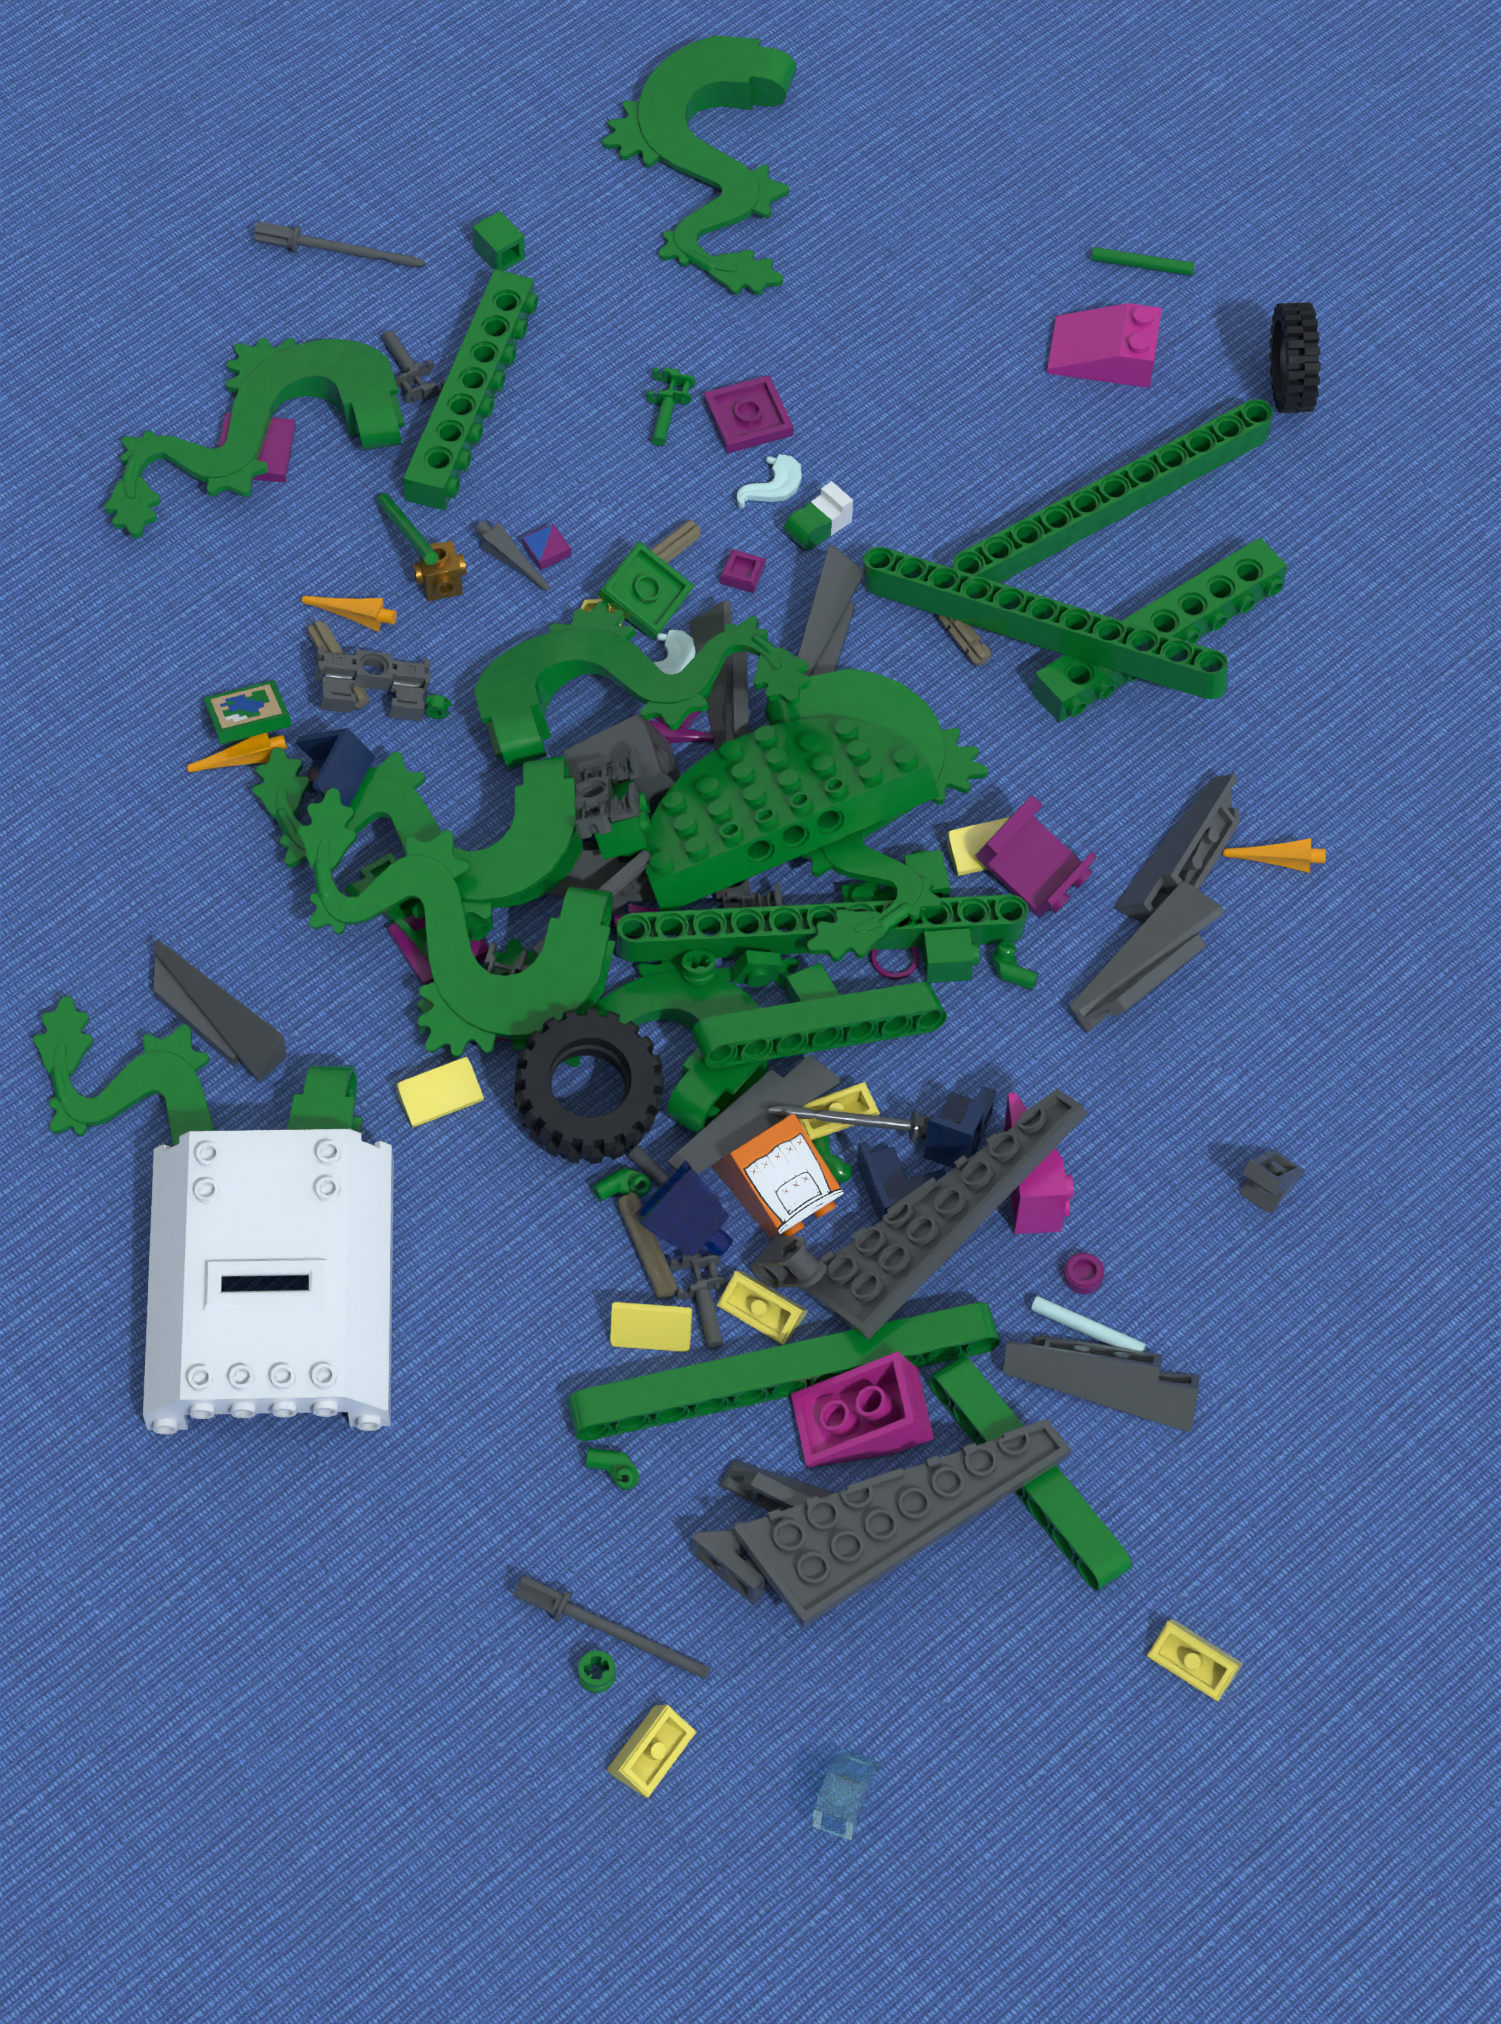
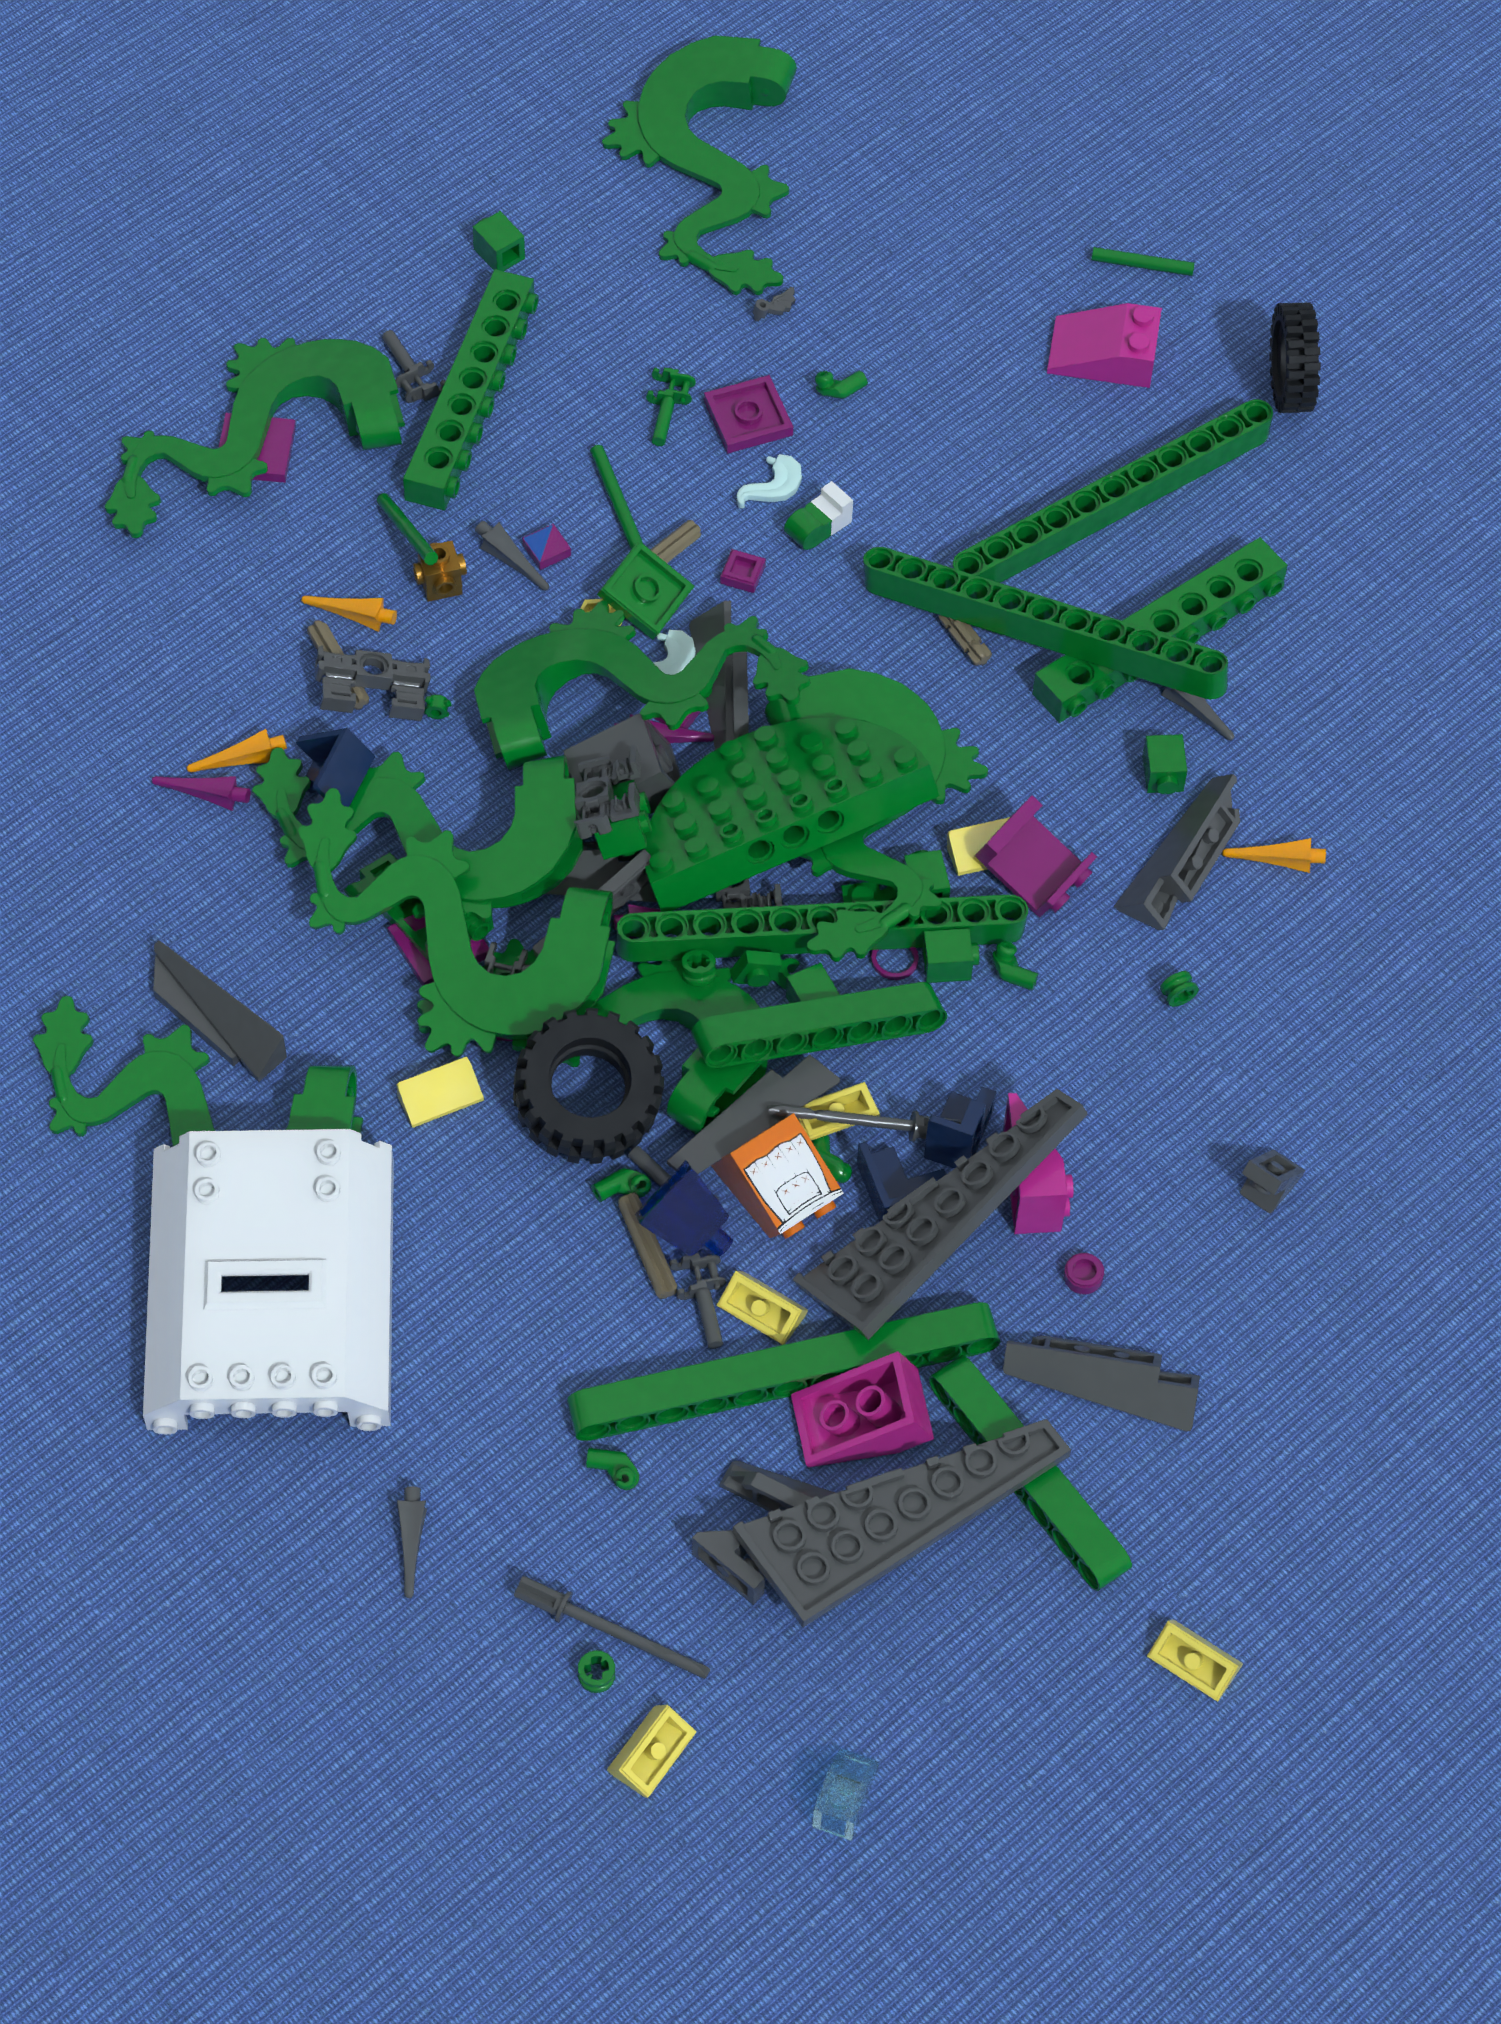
(218, 790): none -> magenta piece
(247, 712): tile -> none
(292, 238): dark grey piece -> none
(411, 1518): none -> dark grey piece
(615, 495): none -> green bar
(651, 1326): light yellow slope -> none
(778, 305): none -> dark grey piece
(788, 1263): dark grey piece -> none
(830, 613): dark grey wedge -> none
(839, 388): none -> green arm
(1085, 1325): light aqua bar -> none
(1149, 956): dark grey wedge -> none
(1164, 764): none -> green brick
(1179, 988): none -> green bush
(1199, 708): none -> dark grey piece

